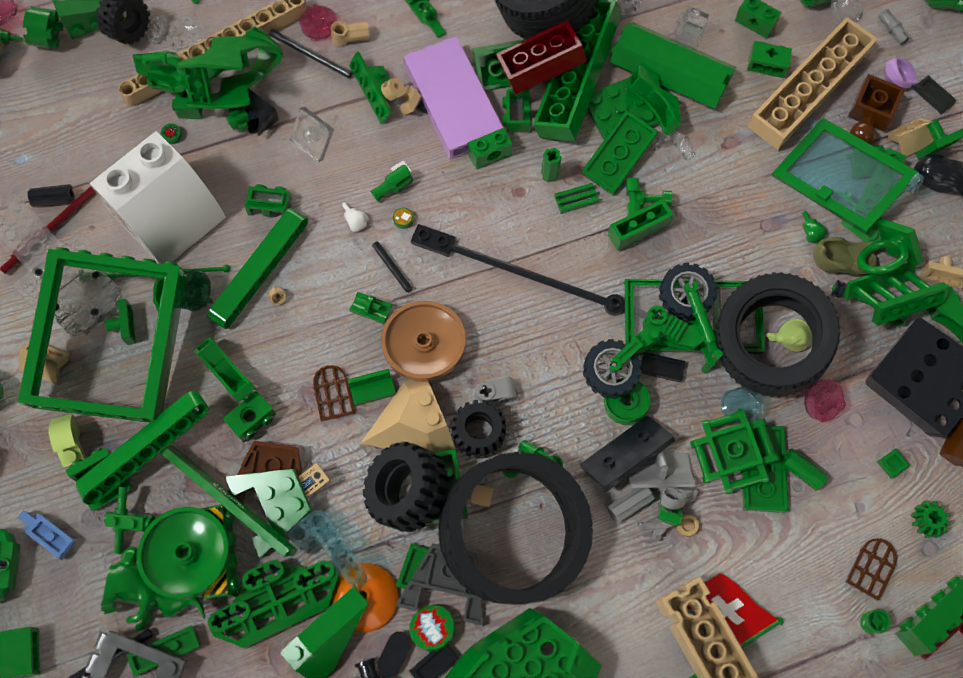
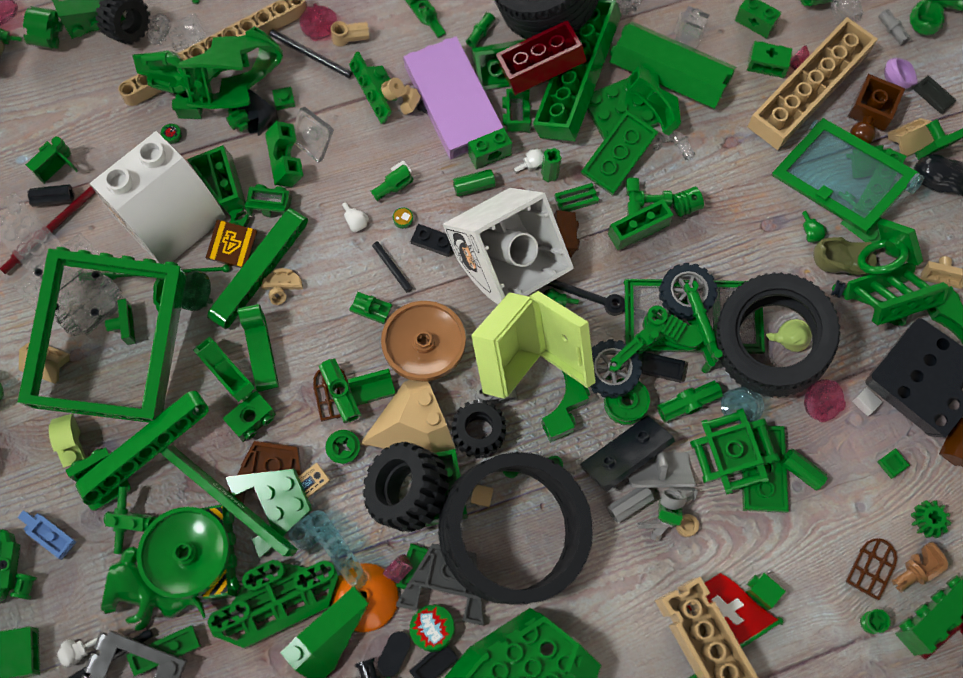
(23, 586): none -> green bush
(50, 159): none -> green piece
(73, 652): none -> white piece
(220, 177): none -> green wedge
(231, 244): none -> reddish brown tile
(234, 214): none -> green bar
(259, 347): none -> green beam
(280, 140): none -> green arch
(282, 278): none -> tan tile
(283, 98): none -> green plate
(334, 379): none -> green piece
(340, 437): none -> green gear
(398, 568): none -> clear pink slope
(474, 182): none -> green axle
(480, 29): none -> green pin
(509, 244): none -> white brick
(522, 332): none -> yellowish green container
(528, 447): green axle -> none
(532, 160): none -> white piece
(559, 422): none -> green arch
(560, 298): none -> green piece
(568, 228): none -> reddish brown brick
(686, 203): none -> green piece
(690, 401): none -> green piece
(764, 591): none -> green brick
(799, 57): none -> clear pink slope
(867, 401): none -> white slope
(927, 17): none -> green hair
(933, 565): none -> medium nougat piece

